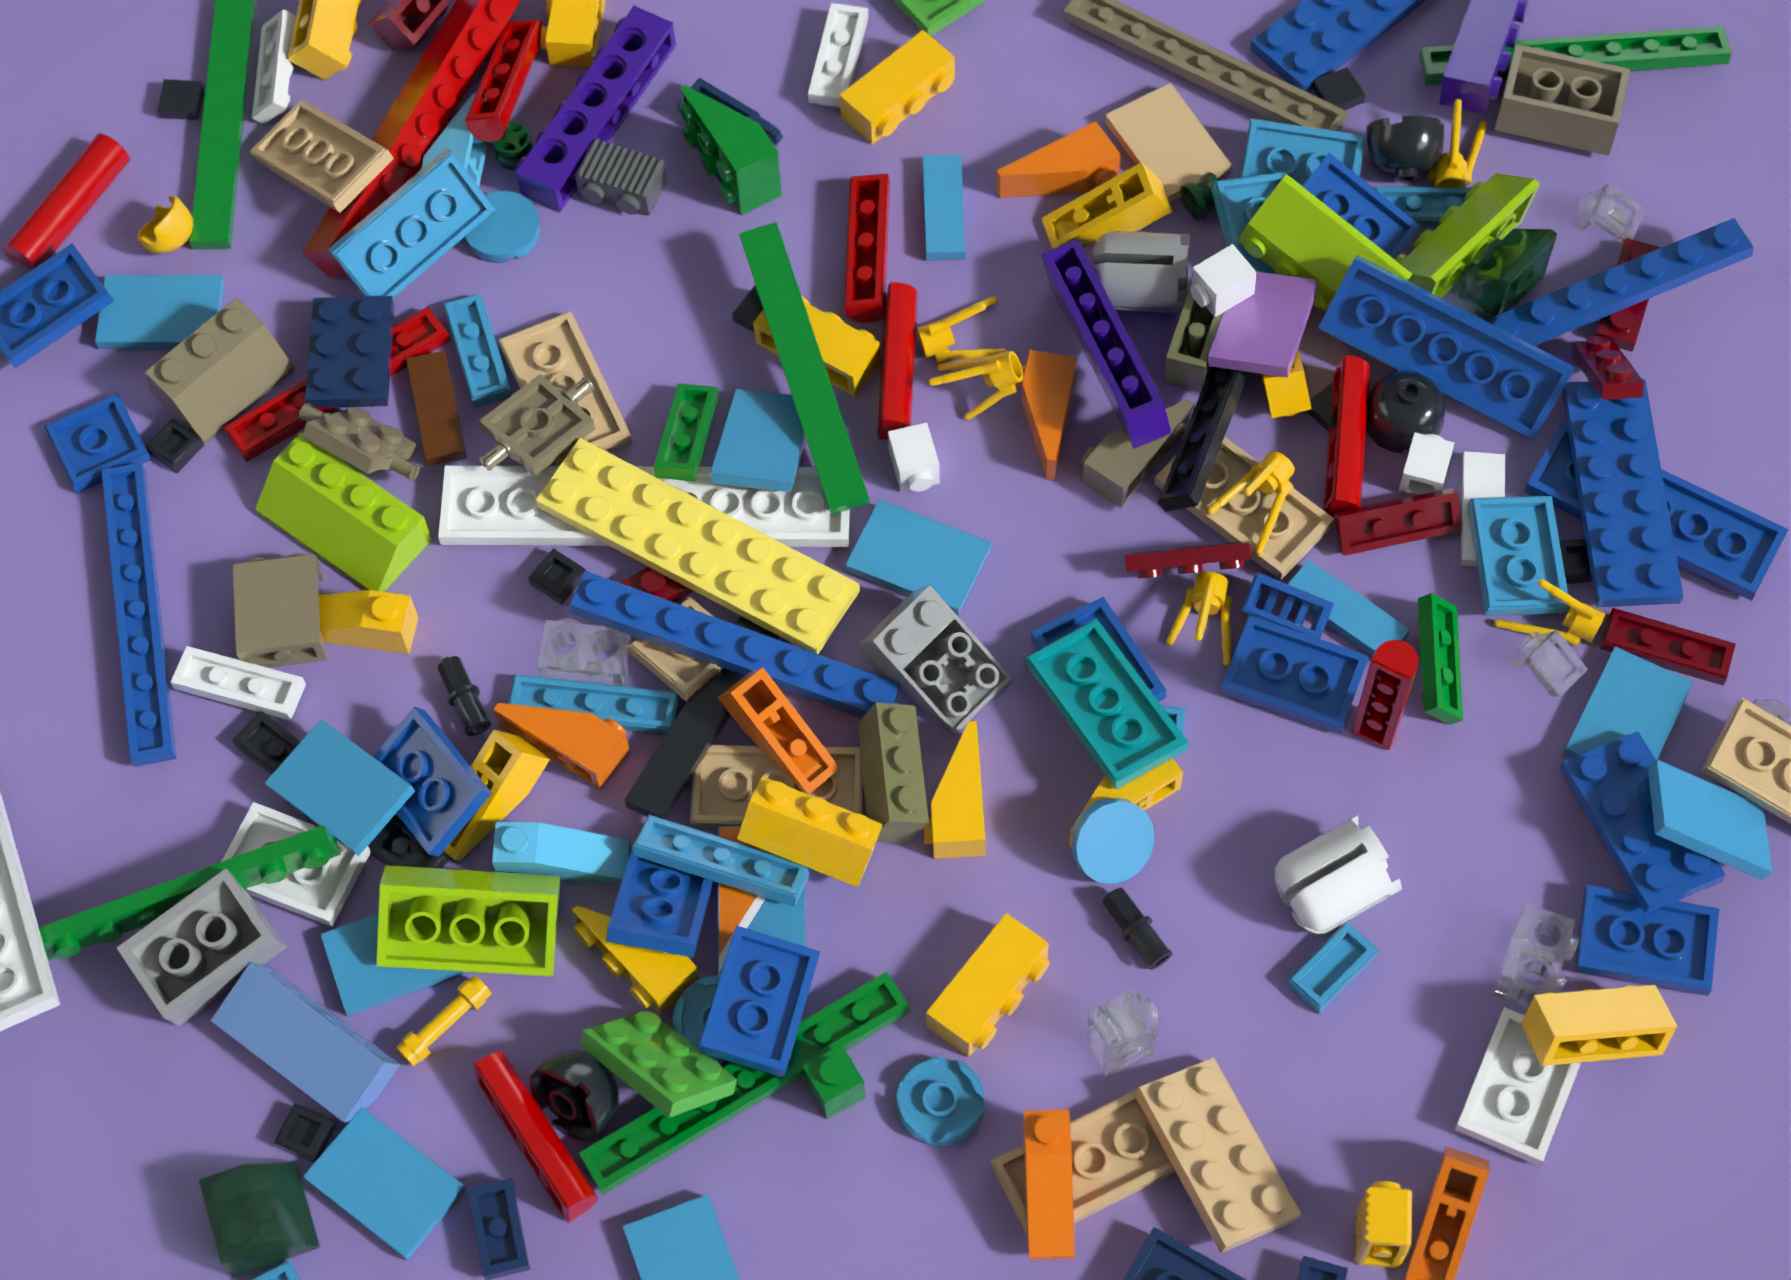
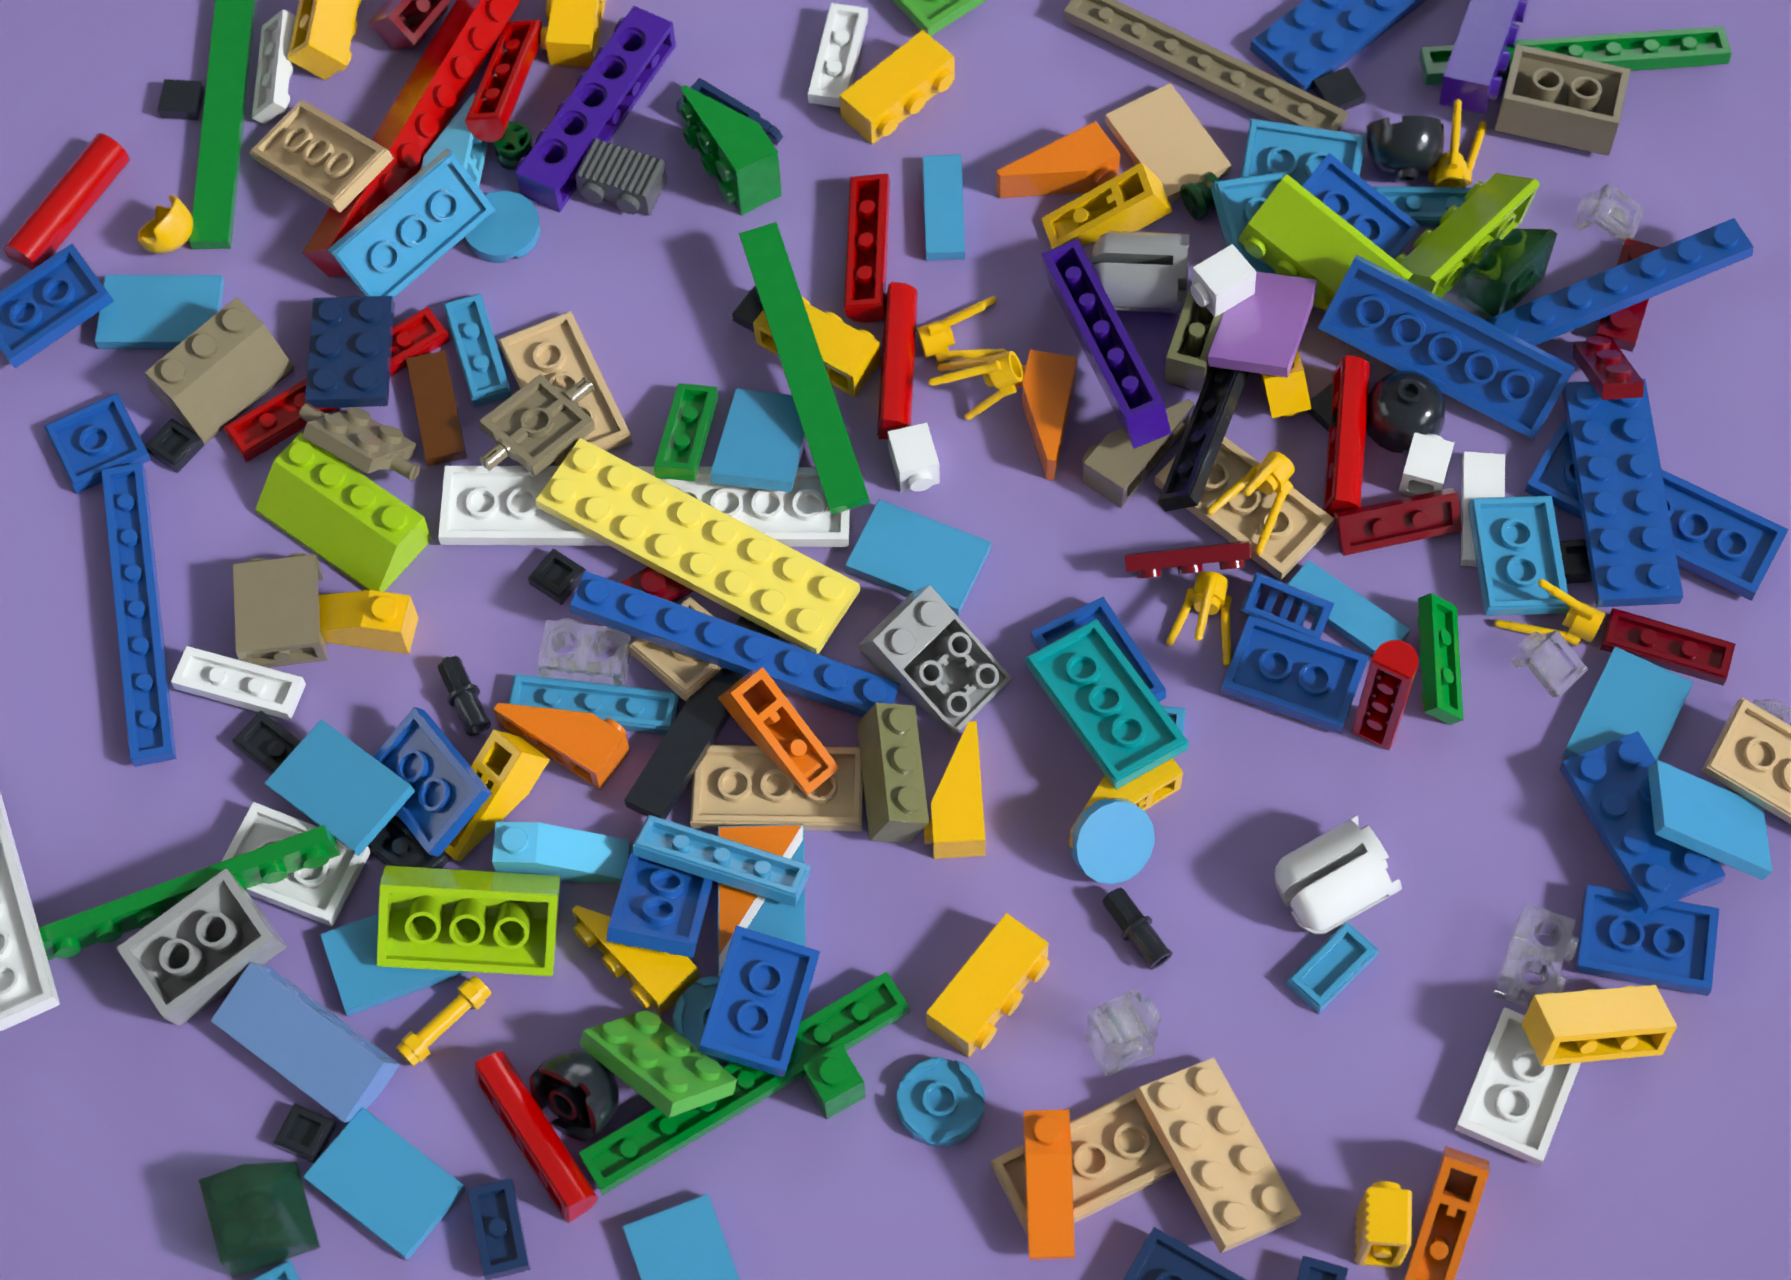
(809, 831): yellow brick -> none

